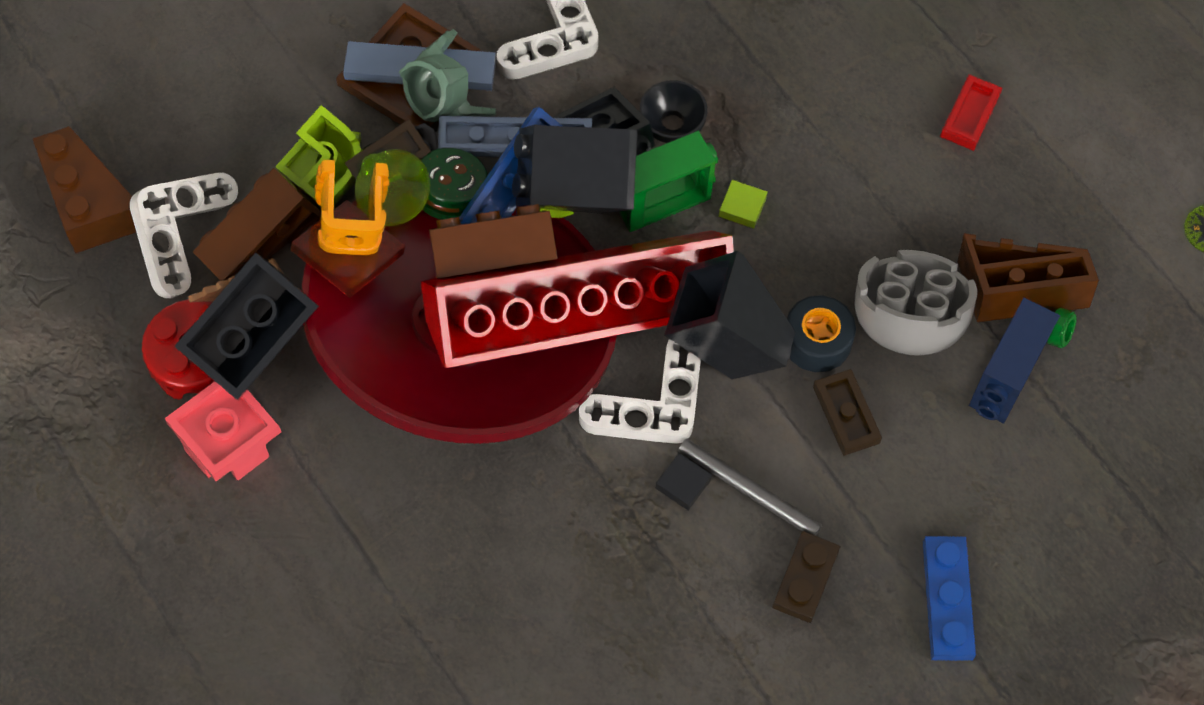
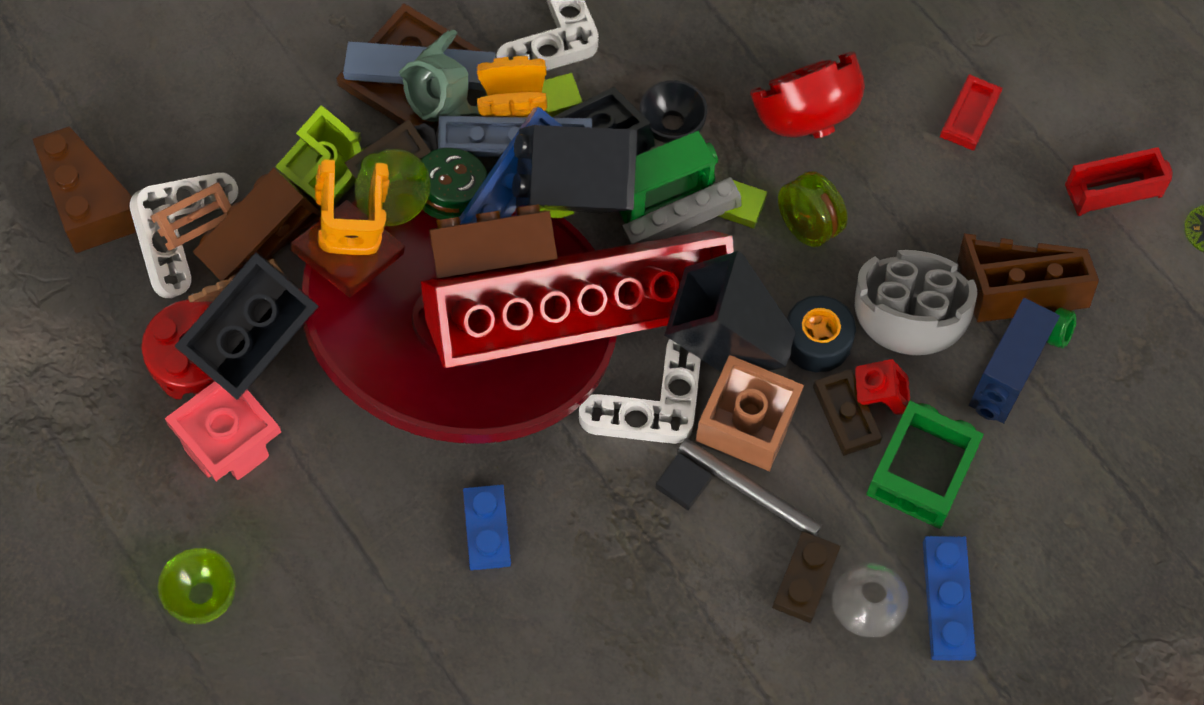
(167, 229): none -> nougat tile
(186, 571): none -> clear neon green piece
(486, 527): none -> blue plate
(512, 86): none -> light orange piece
(561, 94): none -> lime tile
(684, 213): none -> light grey piece
(749, 413): none -> nougat slope
(811, 97): none -> red cylinder
(812, 208): none -> clear neon green head
(861, 615): none -> clear piece
(883, 383): none -> red bracket
(909, 496): none -> green window
(1146, 164): none -> red window

